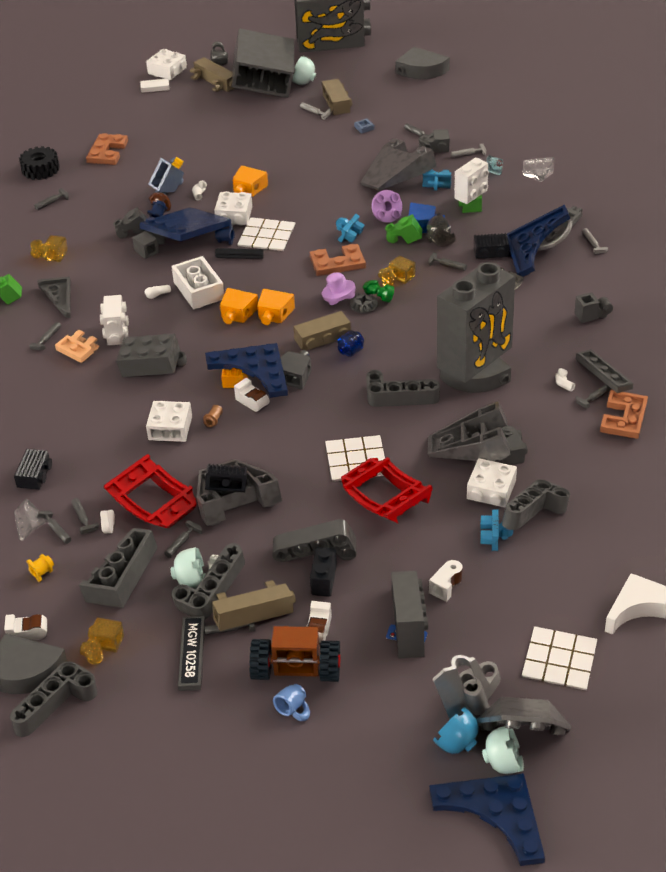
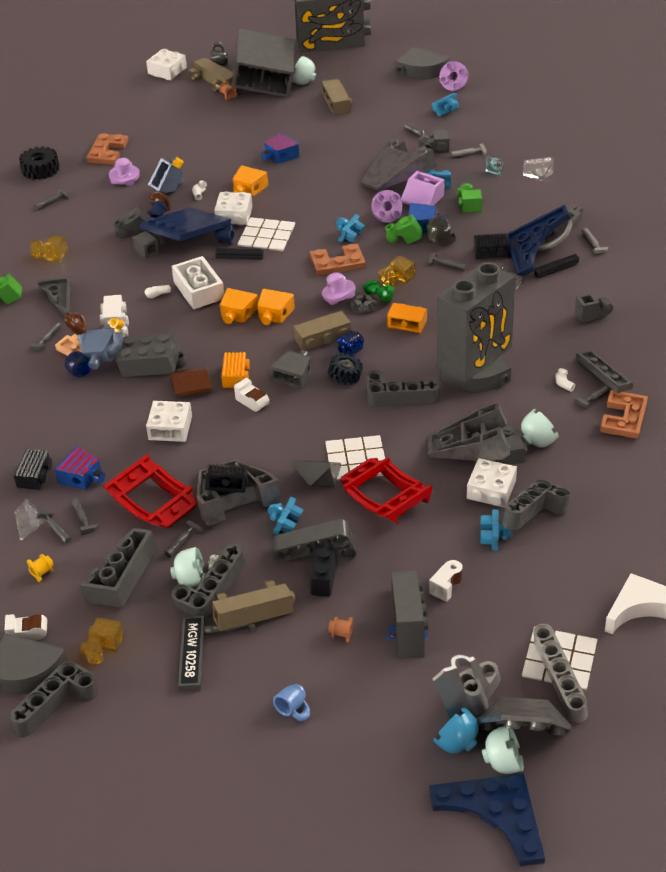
(77, 364): none -> clear blue head
(79, 469): none -> blue torso
(96, 344): none -> sand blue torso
(107, 521): white tile -> none
(124, 172): none -> lavender plate
(154, 85): white tile -> none
(191, 381): none -> reddish brown slope
(211, 418): medium nougat pin -> none
(227, 90): none -> nougat brick
(254, 361): dark blue plate -> none
(277, 512): none -> dark azure hips
(280, 149): none -> blue torso
(295, 653): brick -> none
(316, 110): light grey piece -> none
(318, 472): none -> dark grey slope
(320, 617): white leg -> none
(341, 628): none -> nougat brick
(345, 368): none -> black wheel
(364, 126): sand blue tile -> none
(407, 317): none -> light orange brick
(423, 189): none -> lavender slope
(445, 104): none -> dark azure hips
(453, 76): none -> lavender plate
(471, 180): white brick -> none
(537, 430): none -> light aqua cylinder
(554, 662): none -> light grey beam
(556, 265): none -> black axle

